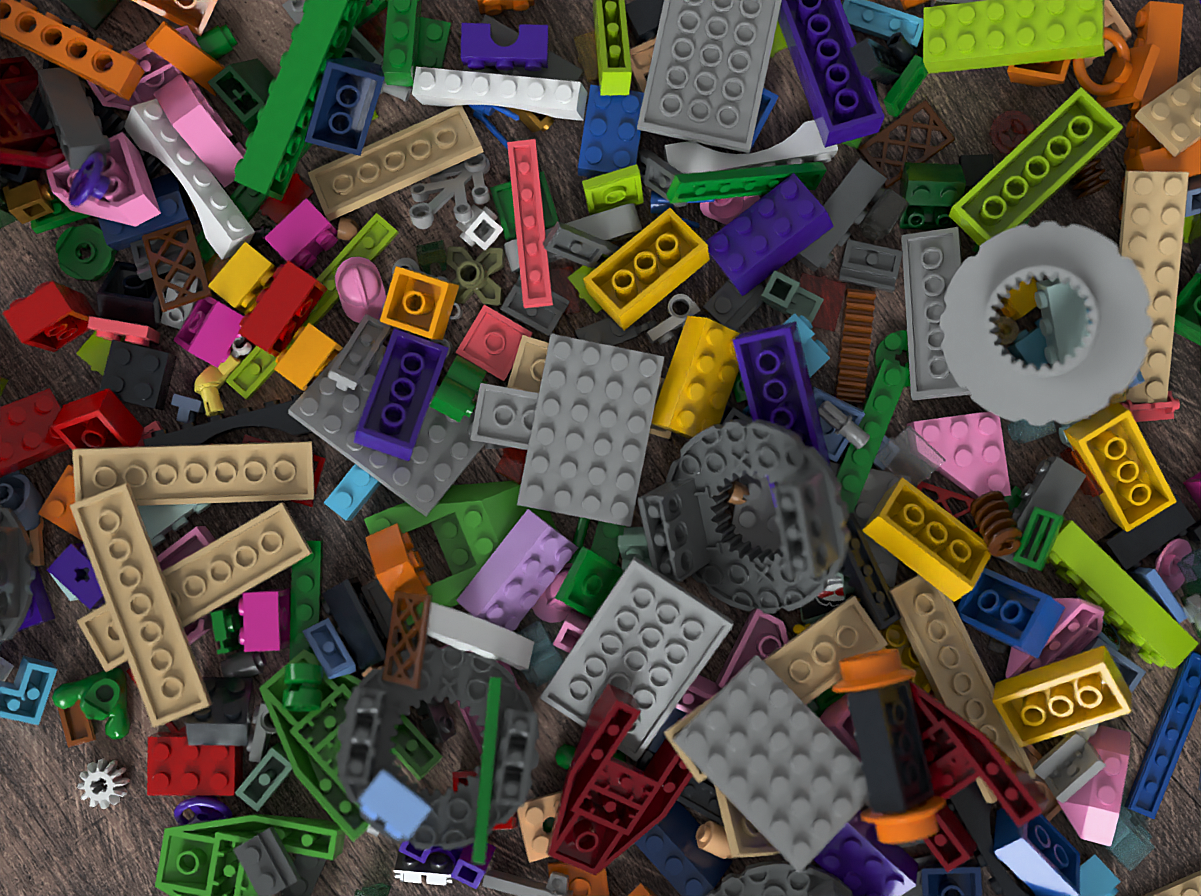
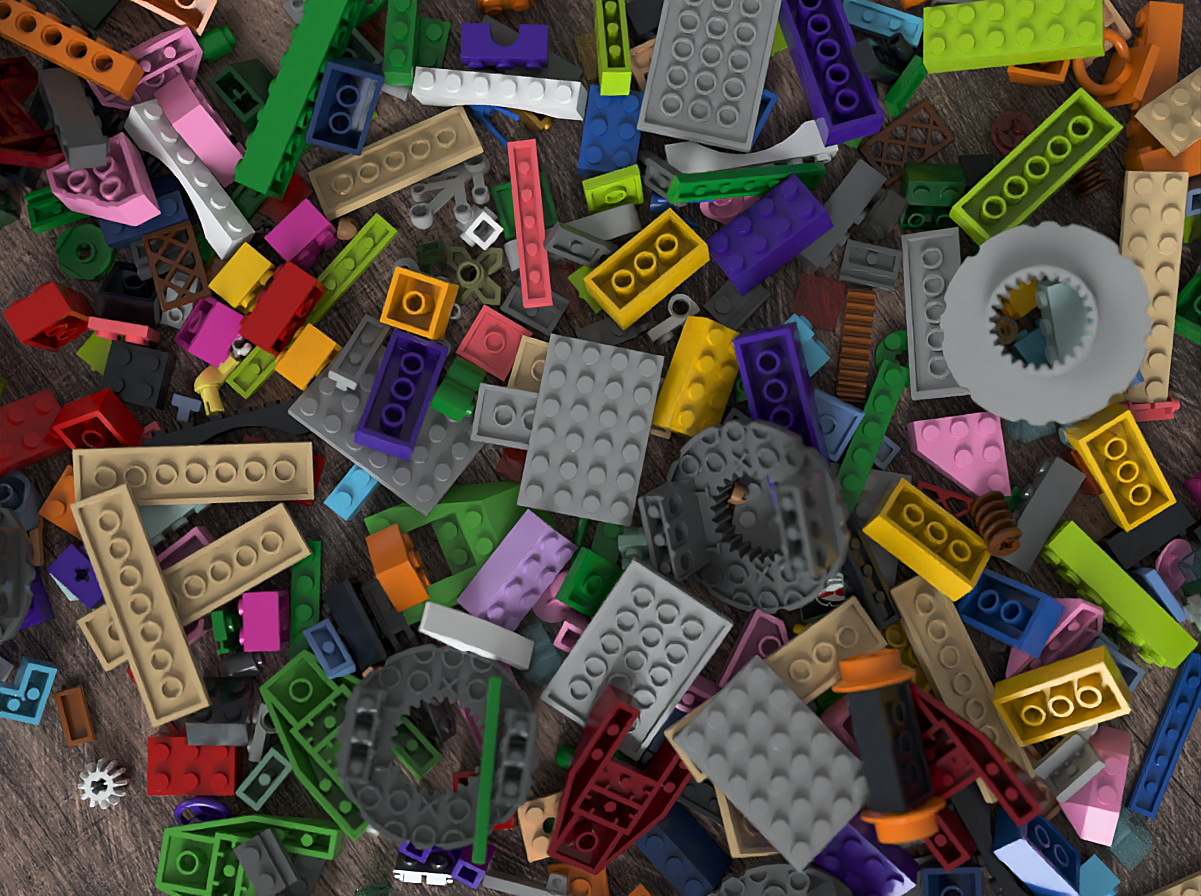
(29, 201): pearl gold brick -> none
(88, 181): dark purple piece -> none
(100, 697): green head -> none
(184, 55): orange tile -> none
(303, 686): green wheel -> none
(360, 288): bright pink piece -> none
(393, 650): reddish brown window -> none
(394, 804): light blue brick -> none
(713, 839): light nougat brick -> none
(787, 297): sand green brick -> none
(843, 424): light grey axle -> none
(910, 457): clear piece -> none
(1052, 535): green tile -> none

